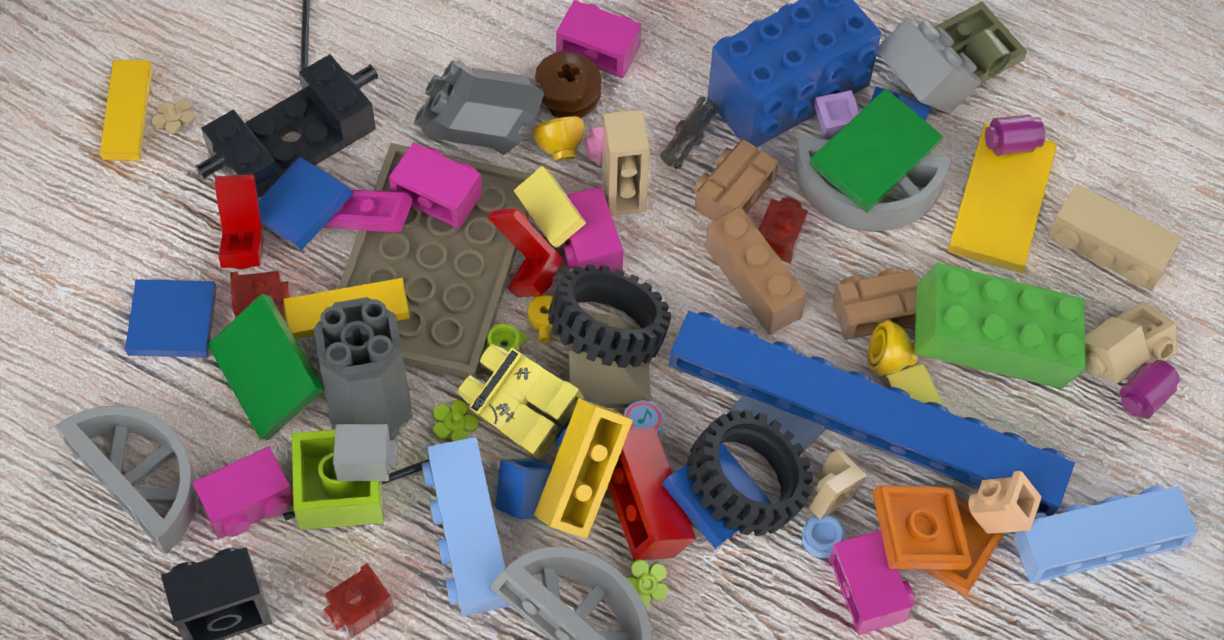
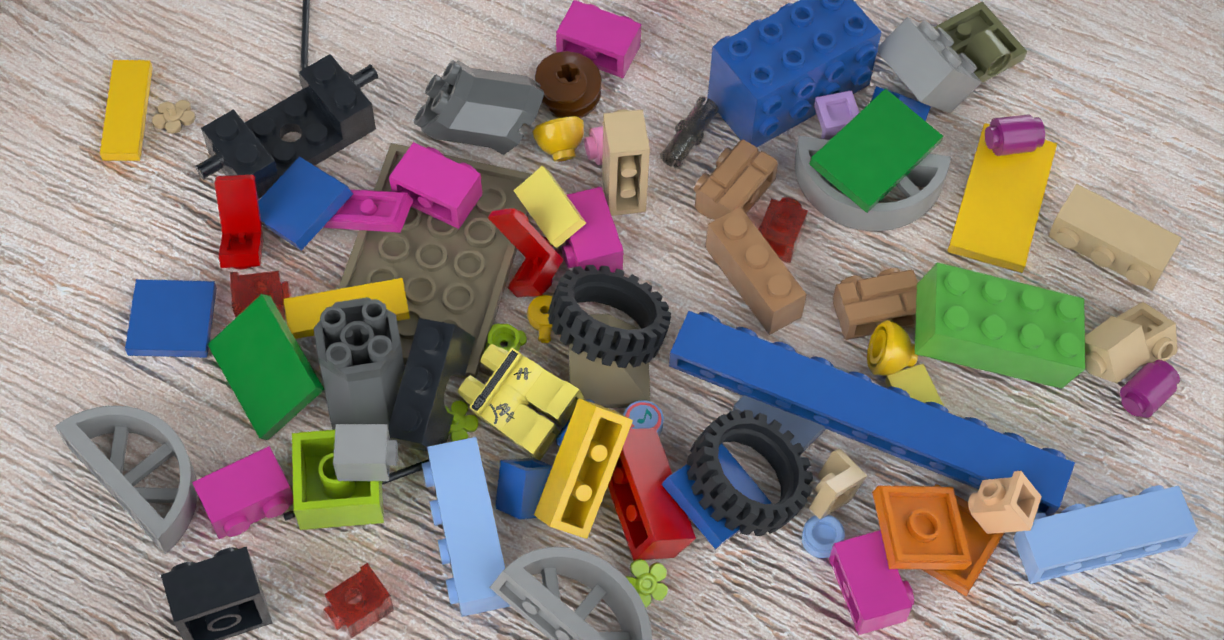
(420, 410): none -> black arch

